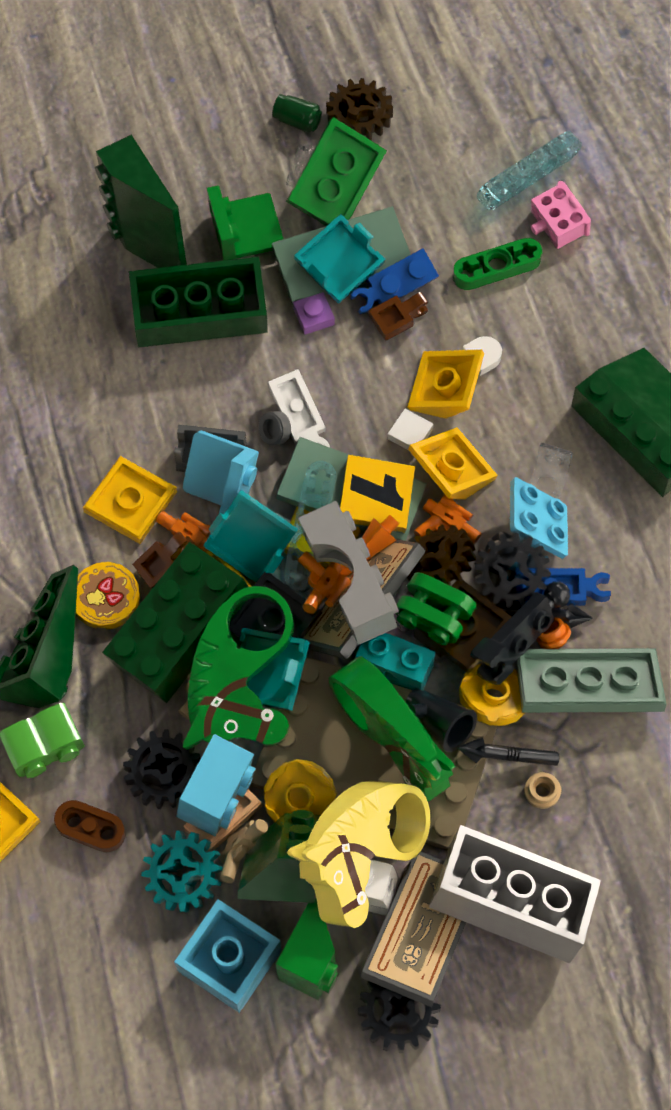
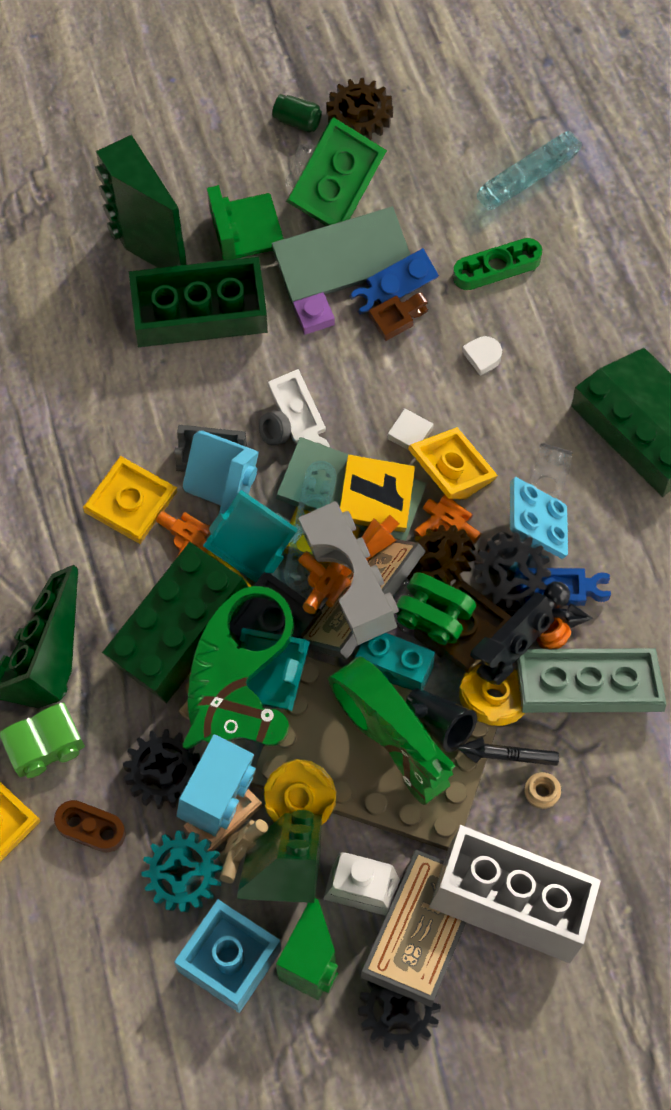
(106, 595): tile -> none
(158, 558): reddish brown plate -> none
(340, 257): teal piece -> none
(350, 835): light yellow animal -> none
(445, 382): yellow slope -> none
(559, 215): bright pink piece -> none

